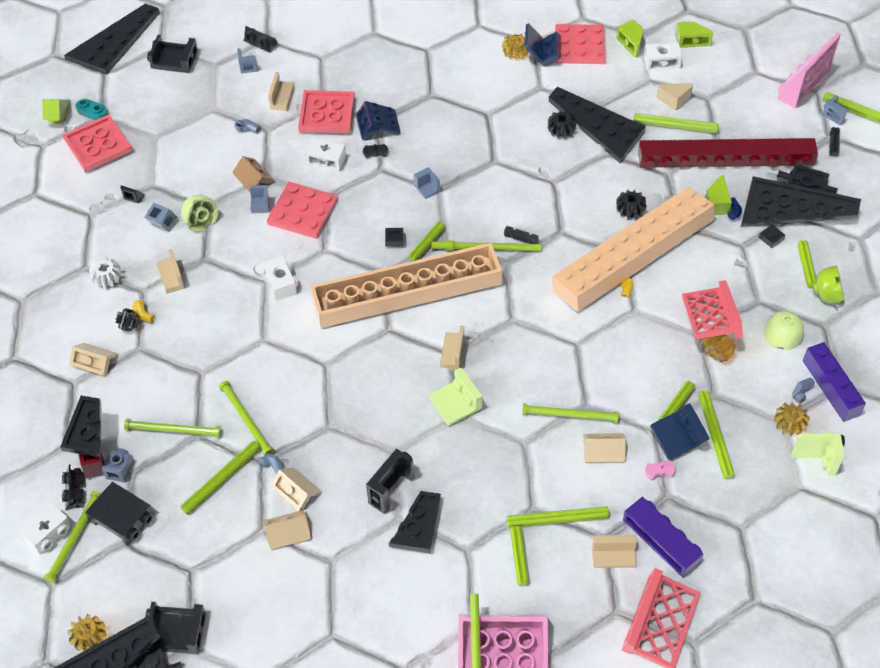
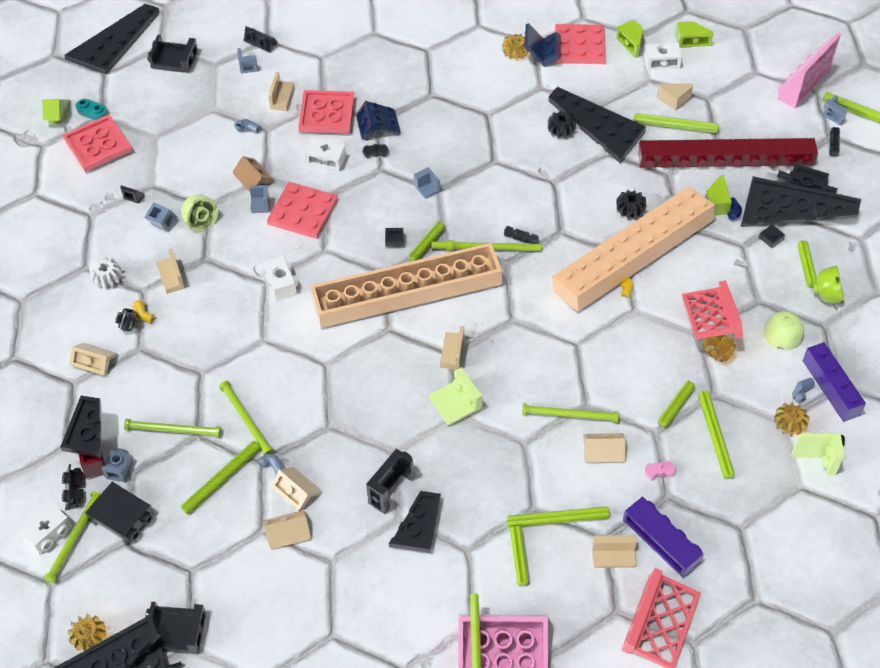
(679, 432): dark blue bracket -> none

